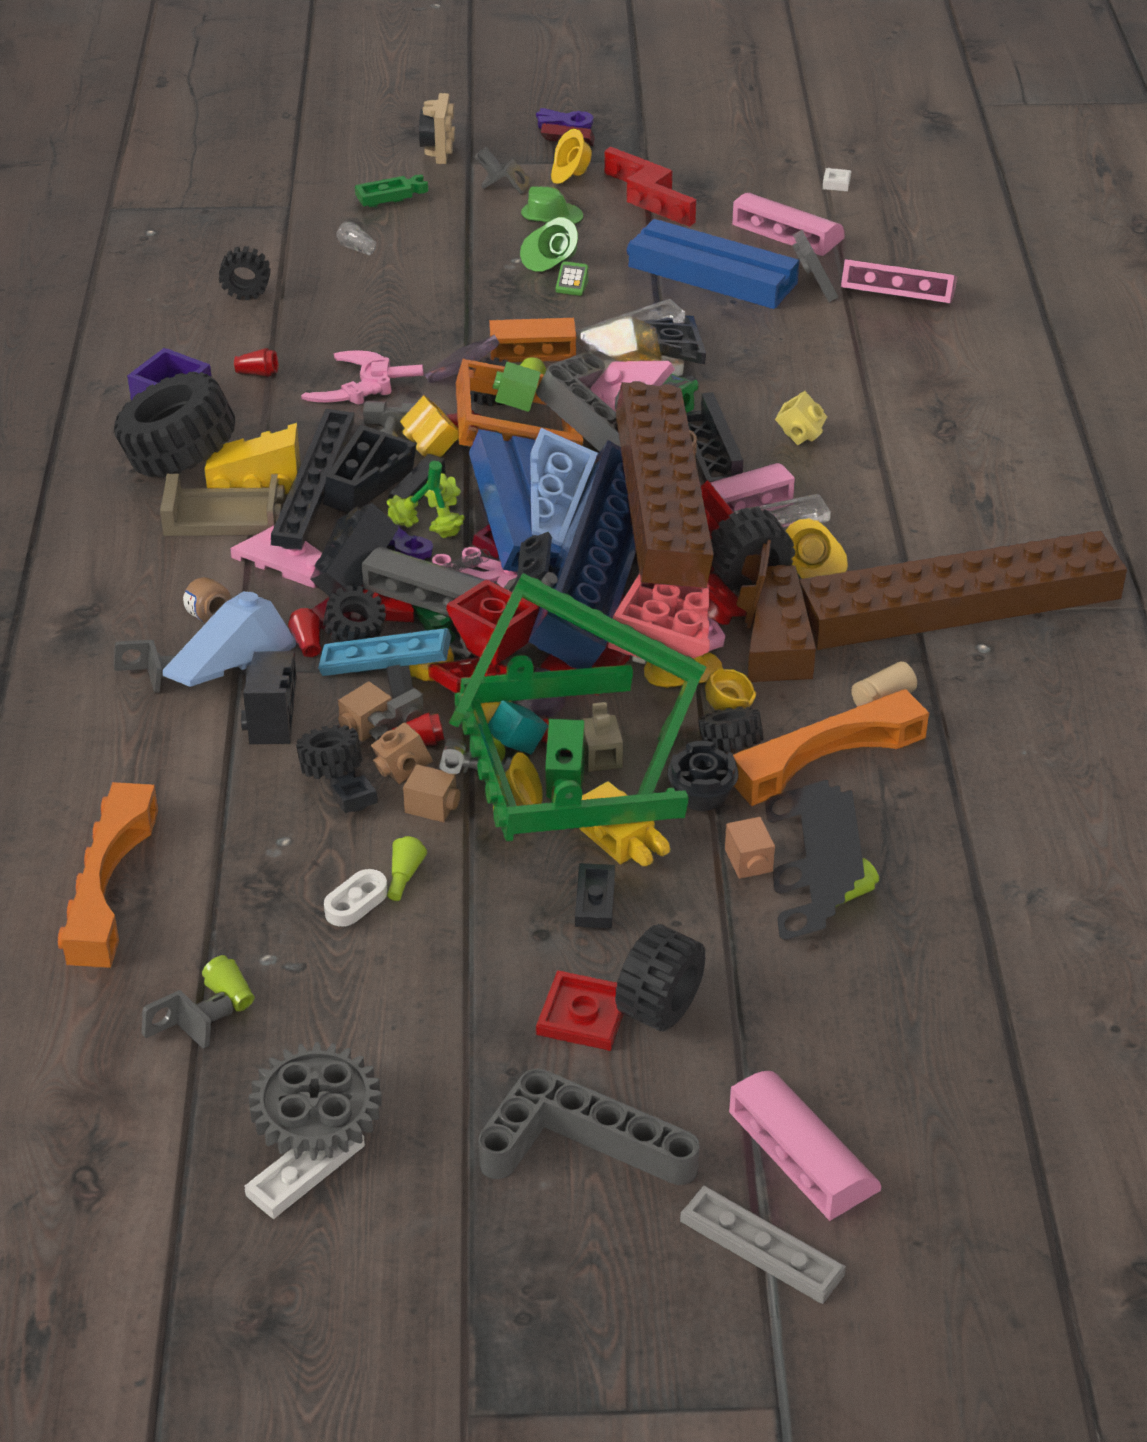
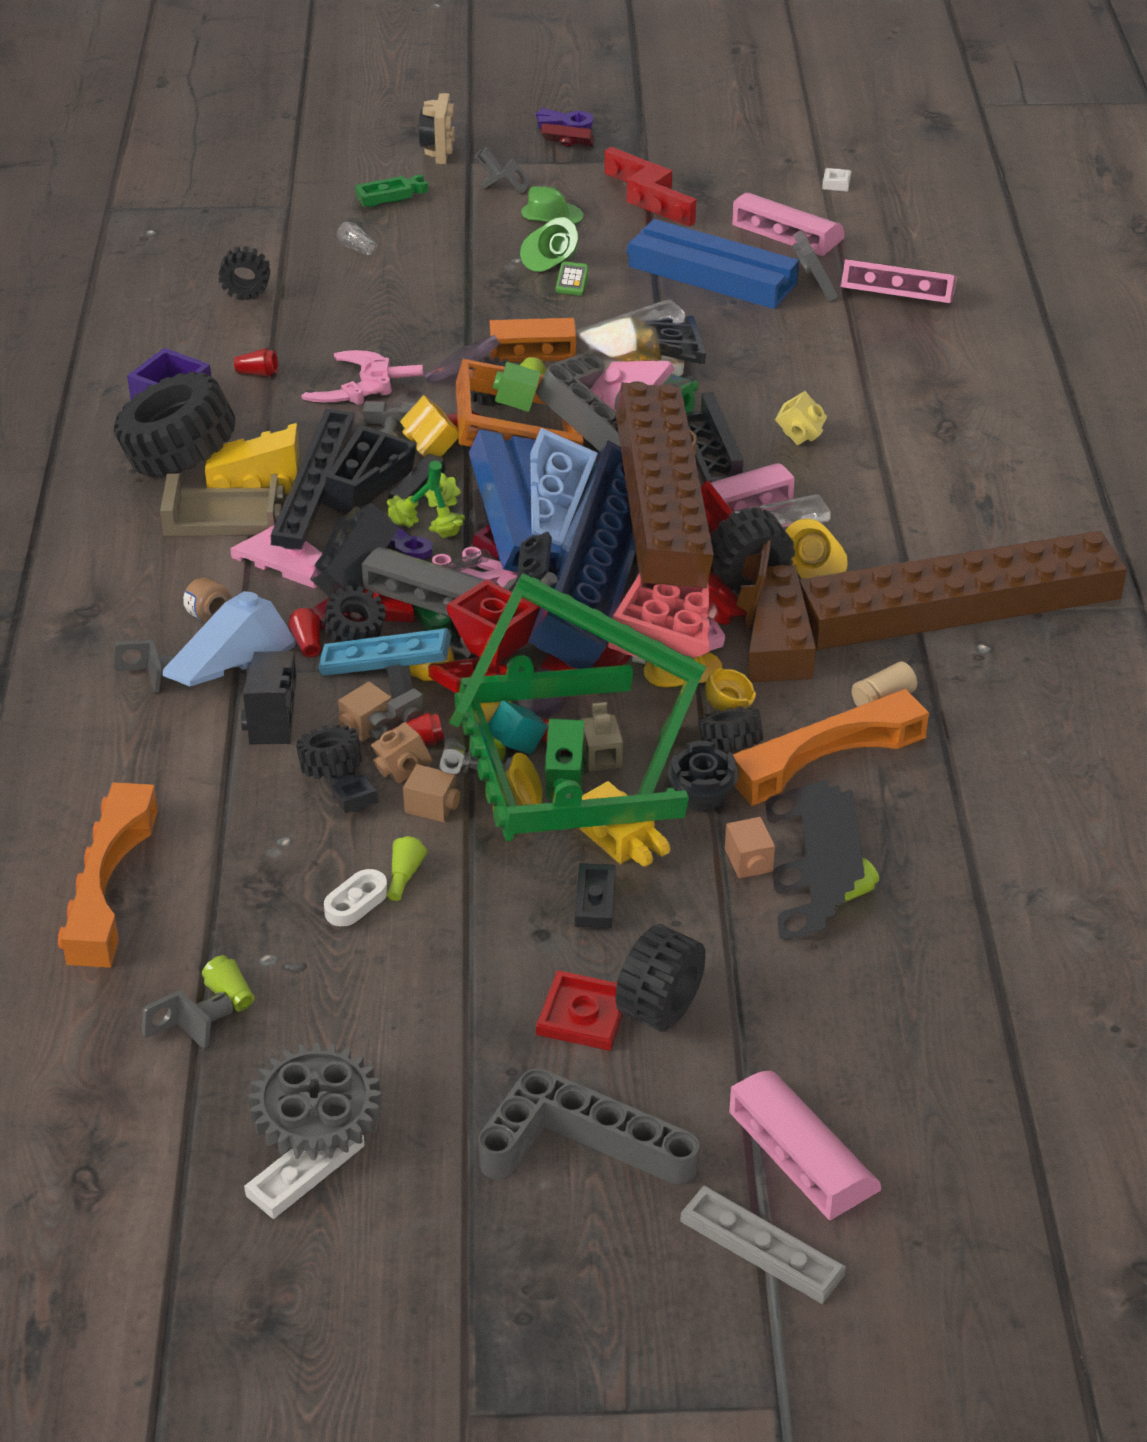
(571, 156): yellow piece -> none

